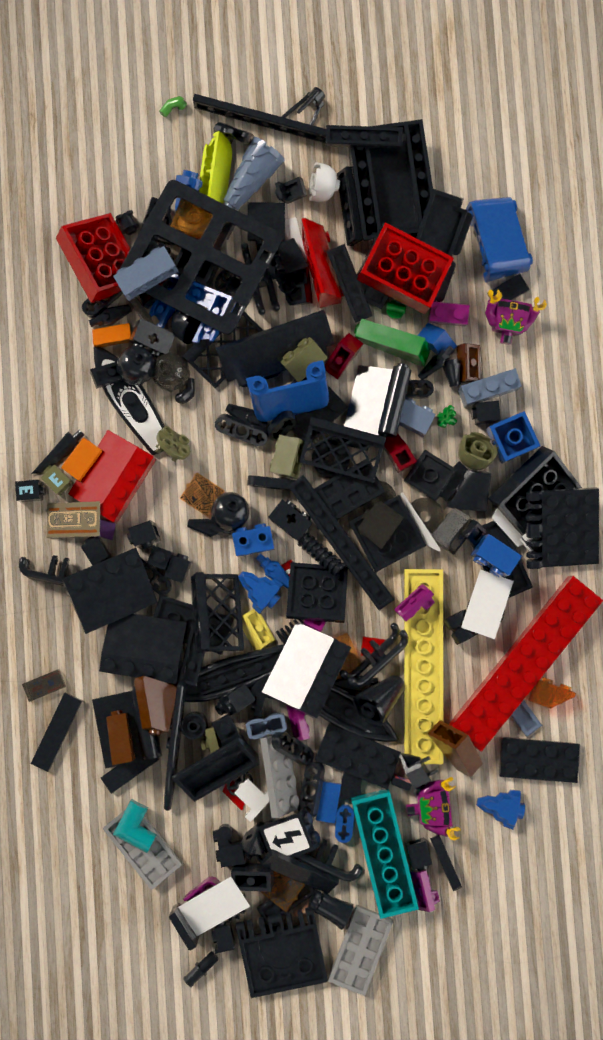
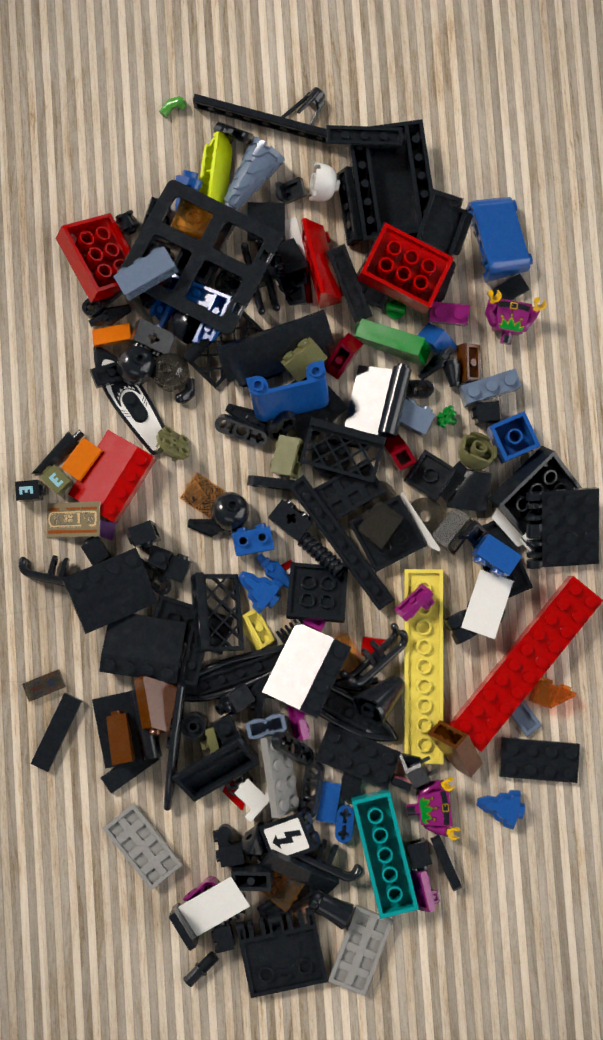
(130, 829): teal brick -> none

